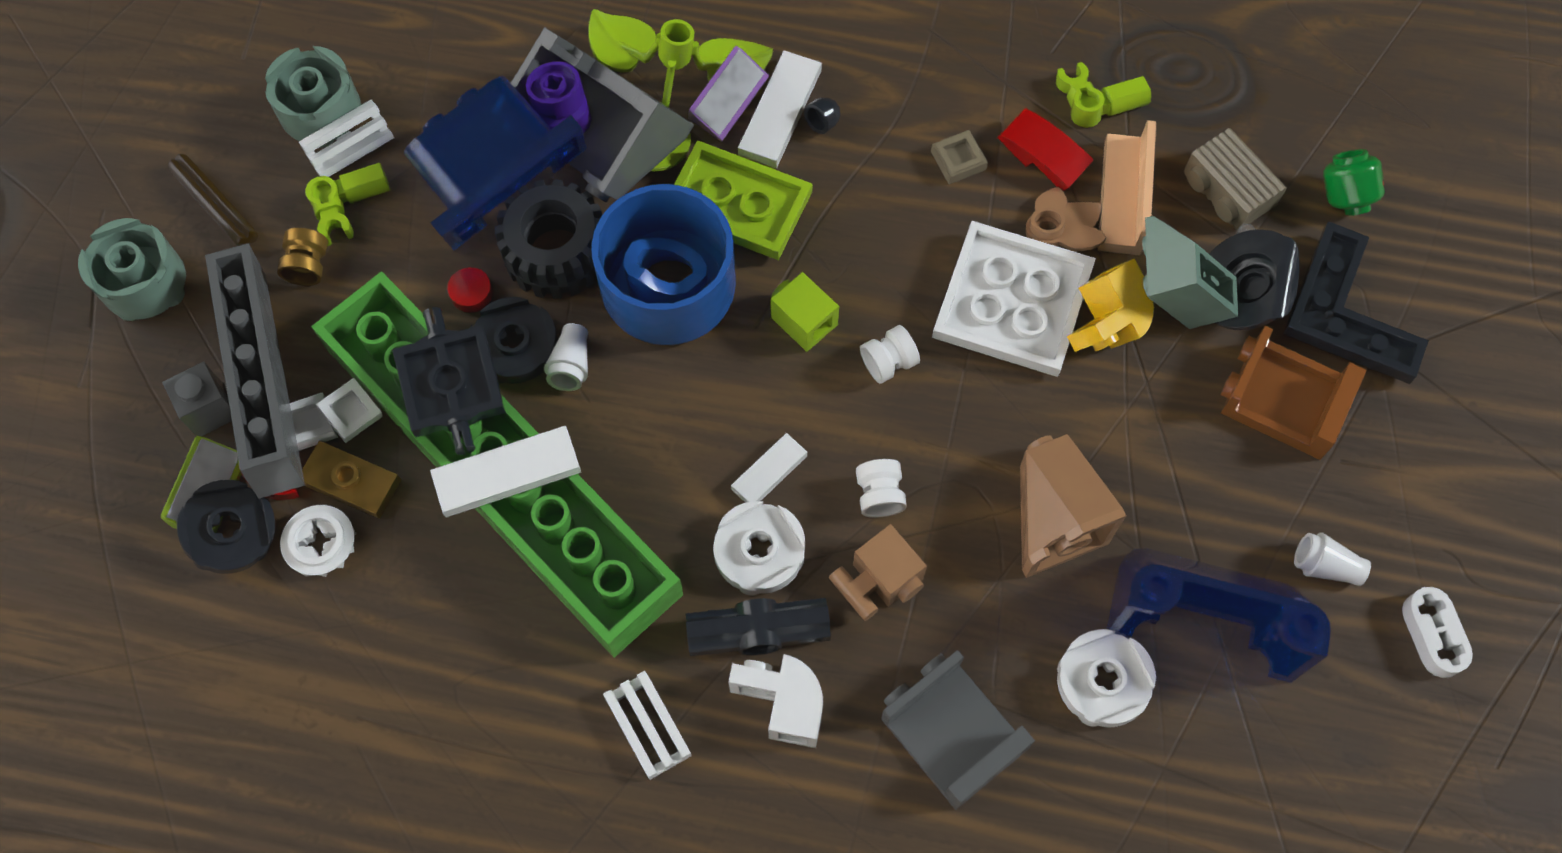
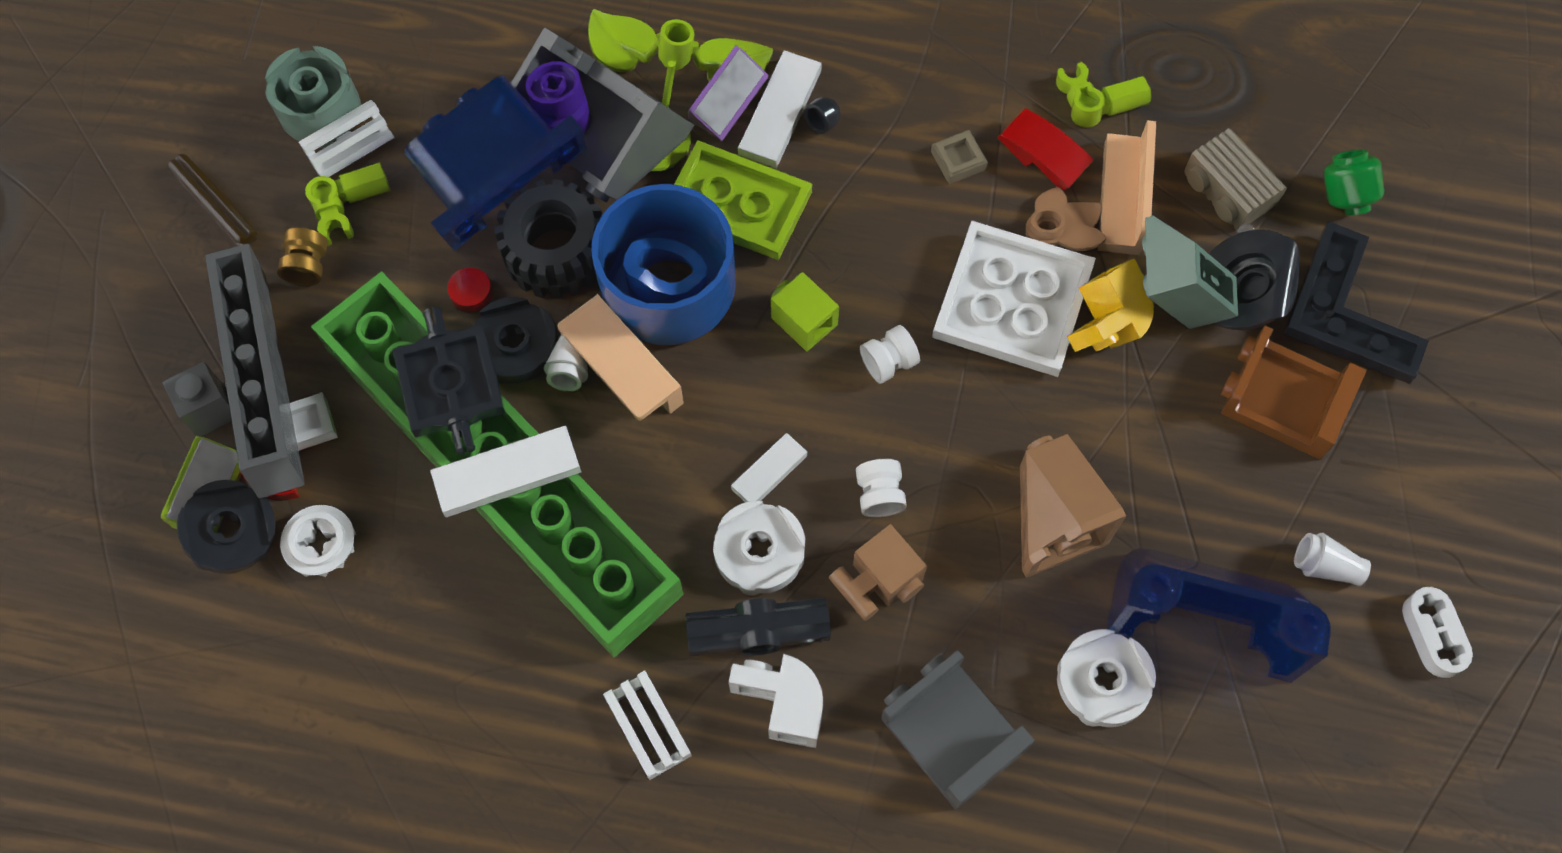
(133, 269): sand green brick -> none
(349, 410): white tile -> none
(350, 479): pearl gold plate -> none
(620, 359): none -> light nougat panel

